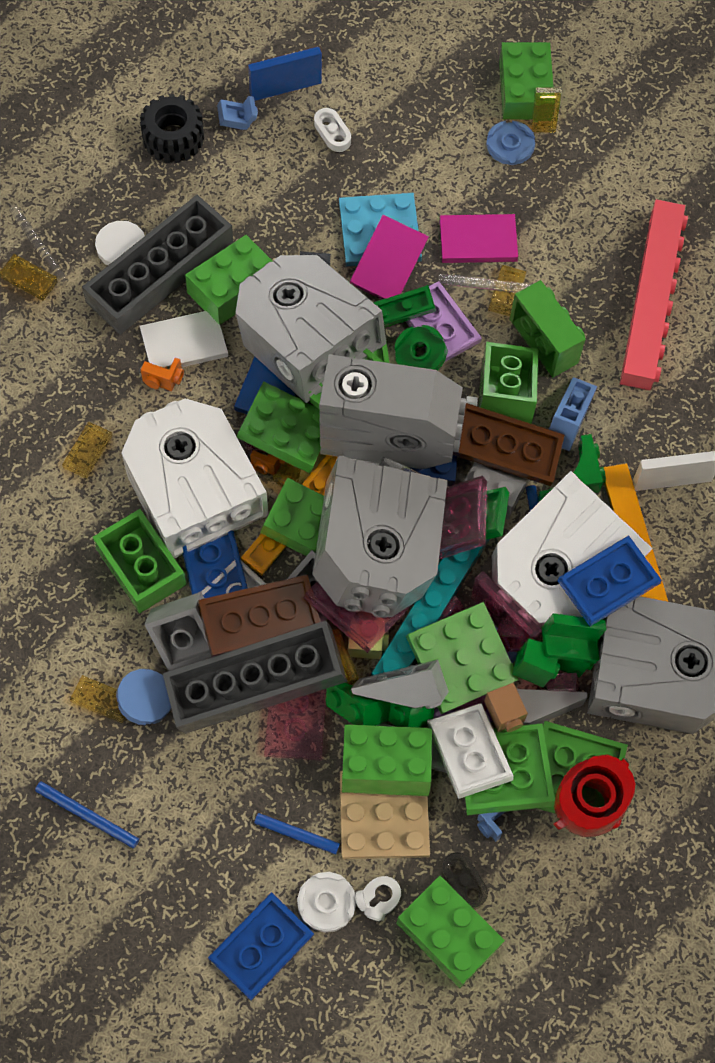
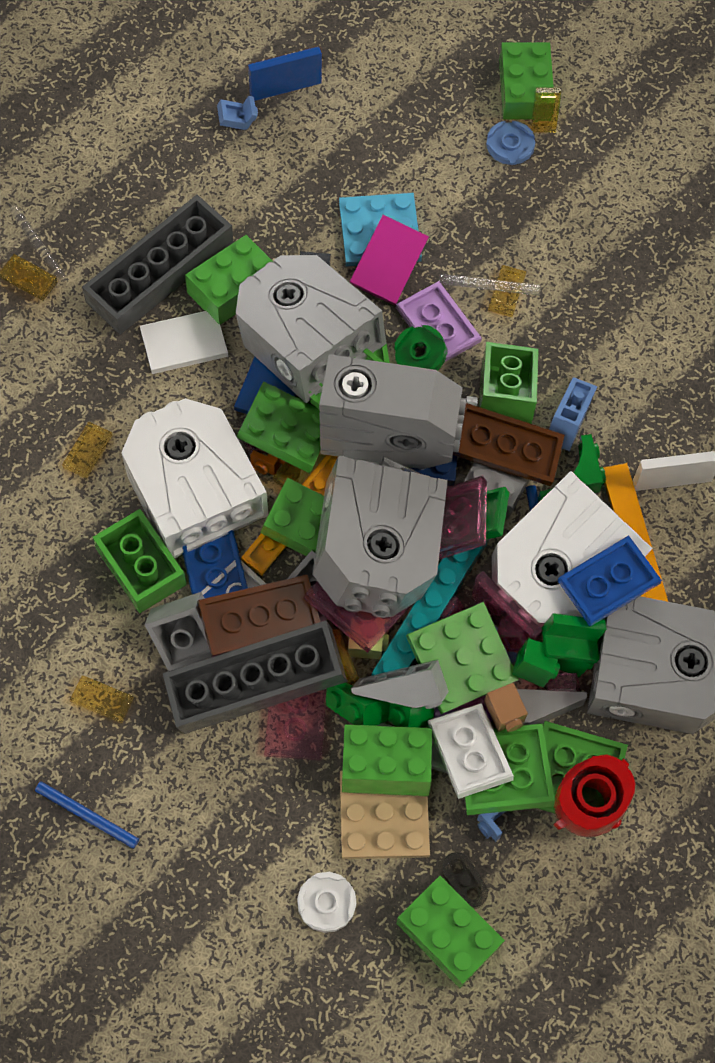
(116, 239): white tile -> none
(143, 697): medium blue tile -> none
(157, 376): orange bracket -> none
(177, 143): black tyre -> none
(261, 946): blue tile -> none
(297, 833): blue bar -> none
(334, 131): white plate -> none
(364, 896): white piece -> none
(406, 306): green tile -> none
(478, 238): dark pink tile -> none
(547, 328): bright green brick -> none
(653, 295): coral brick -> none

